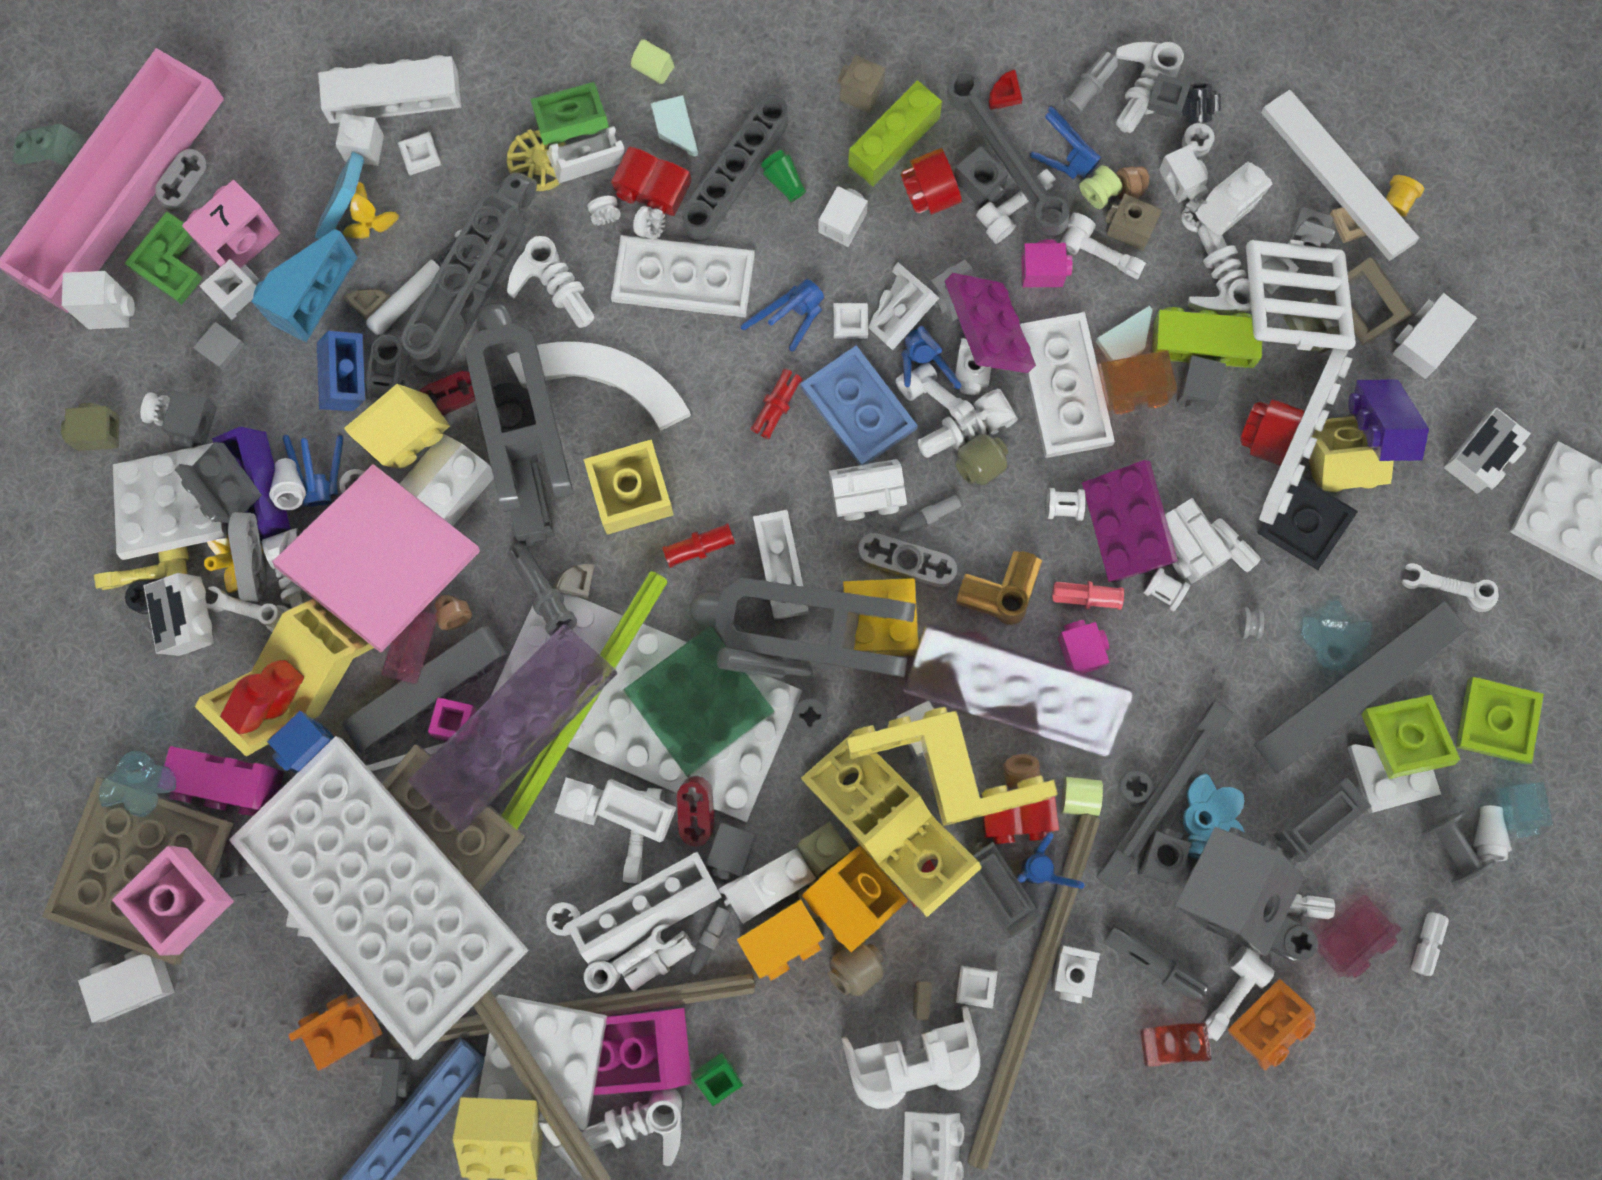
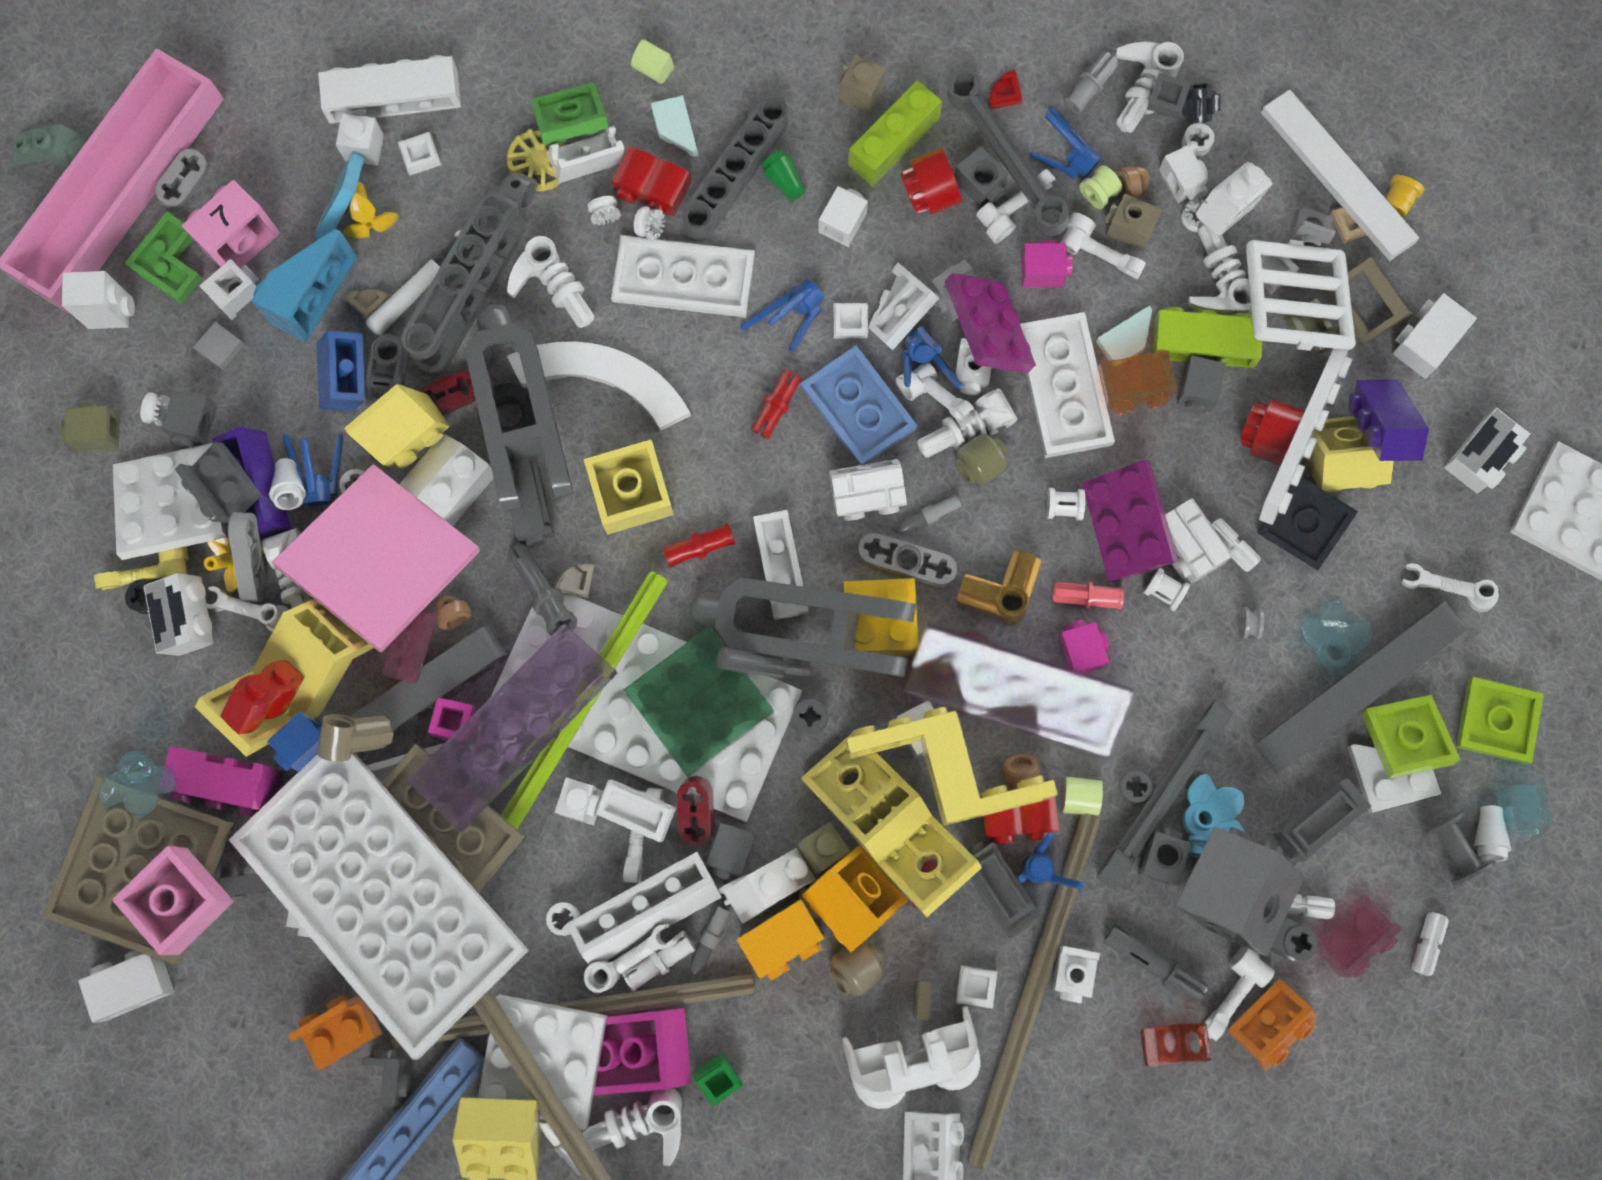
(344, 735): none -> dark tan piece

